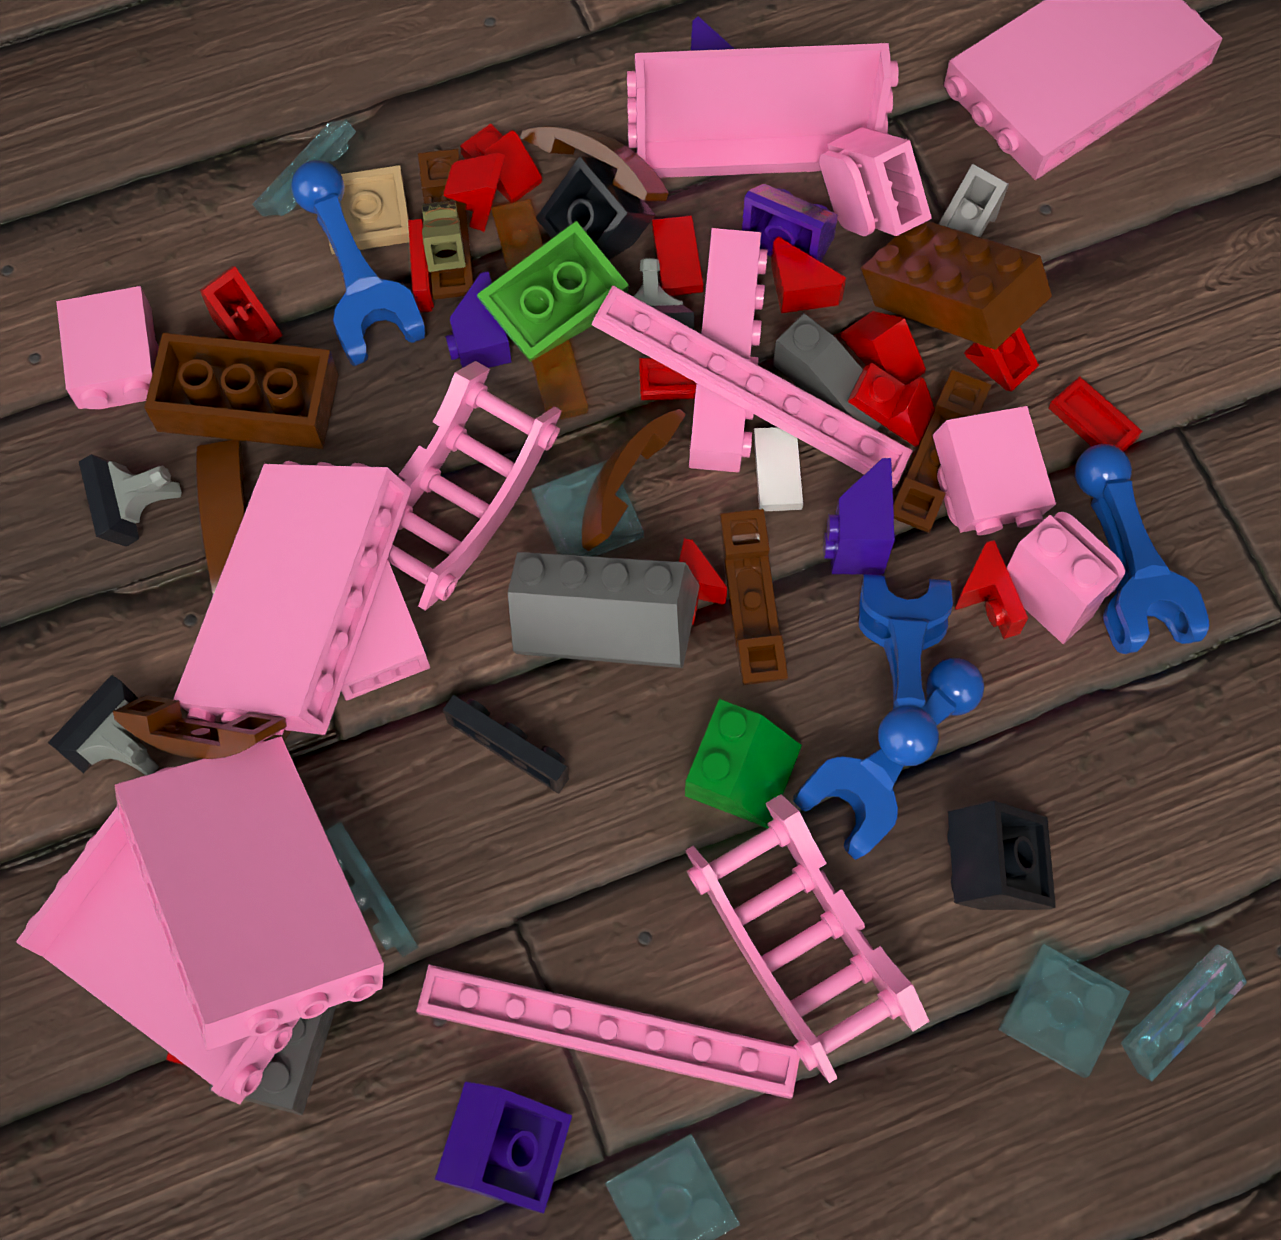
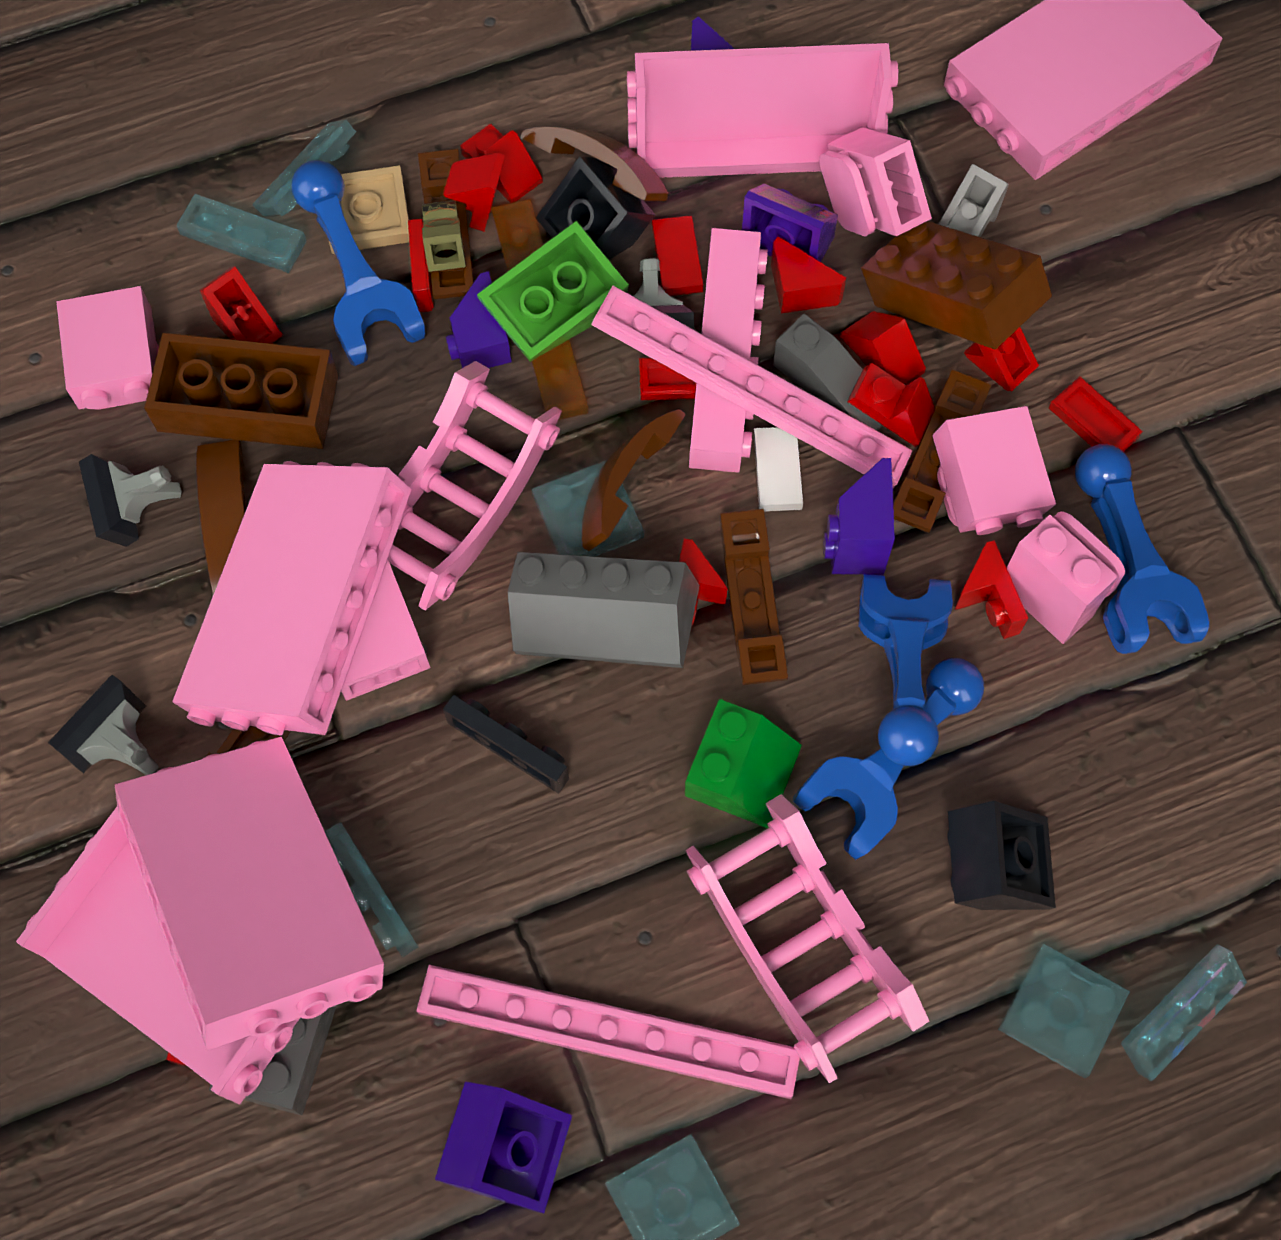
(162, 726): reddish brown slope -> none
(241, 233): none -> clear light blue plate

